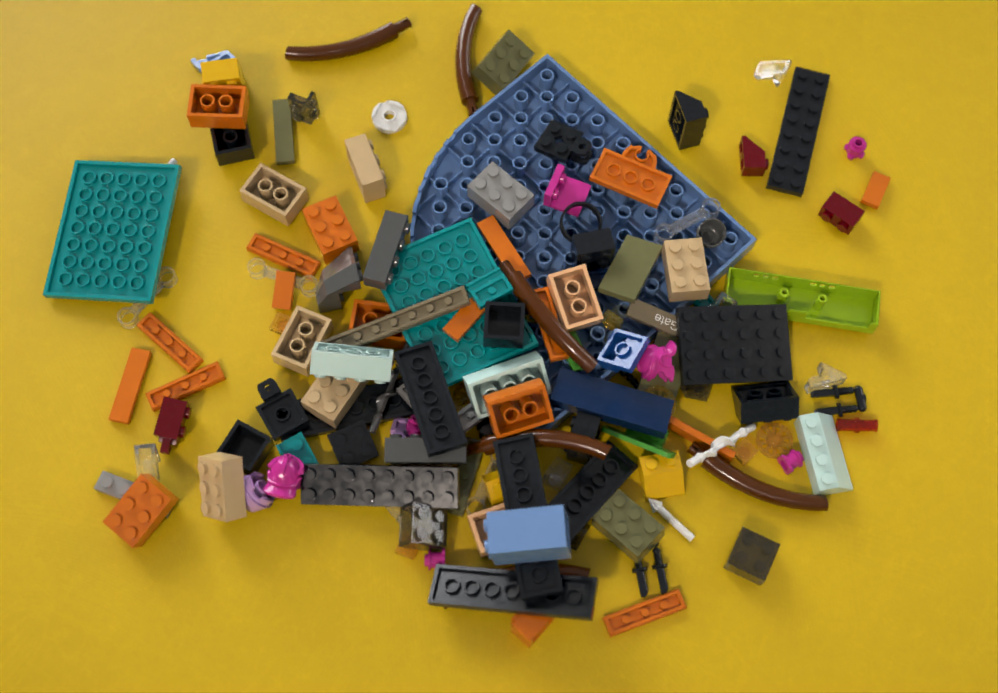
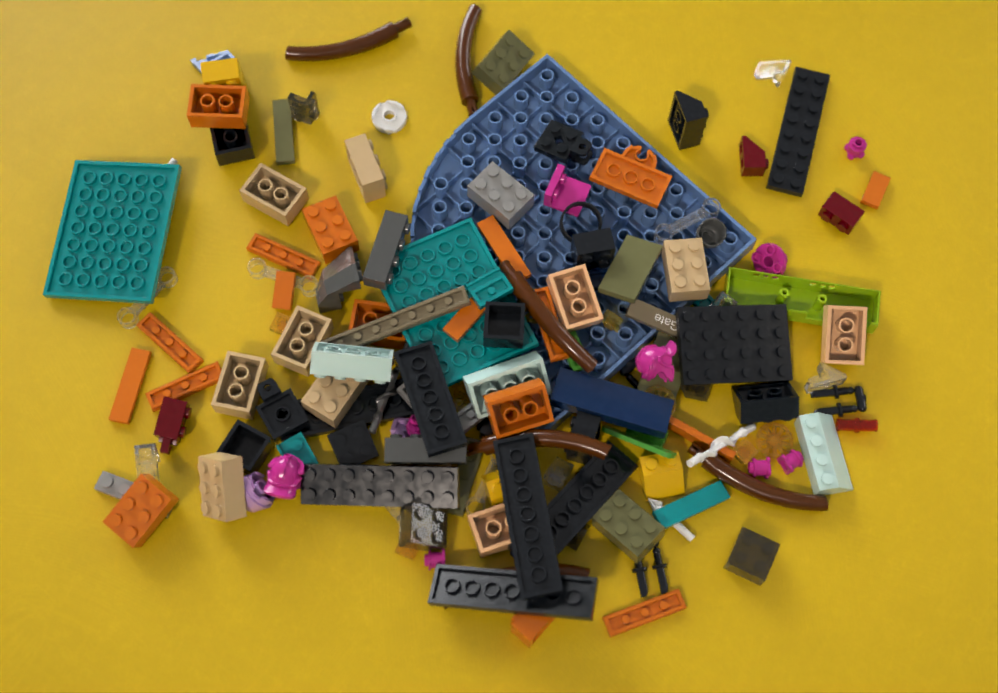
(237, 385): none -> tan brick
(527, 535): medium blue brick -> none
(622, 351): blue plate -> none
(691, 505): none -> teal tile
(760, 467): none -> dark pink brick
(770, 259): none -> dark pink plate
(843, 334): none -> light nougat brick

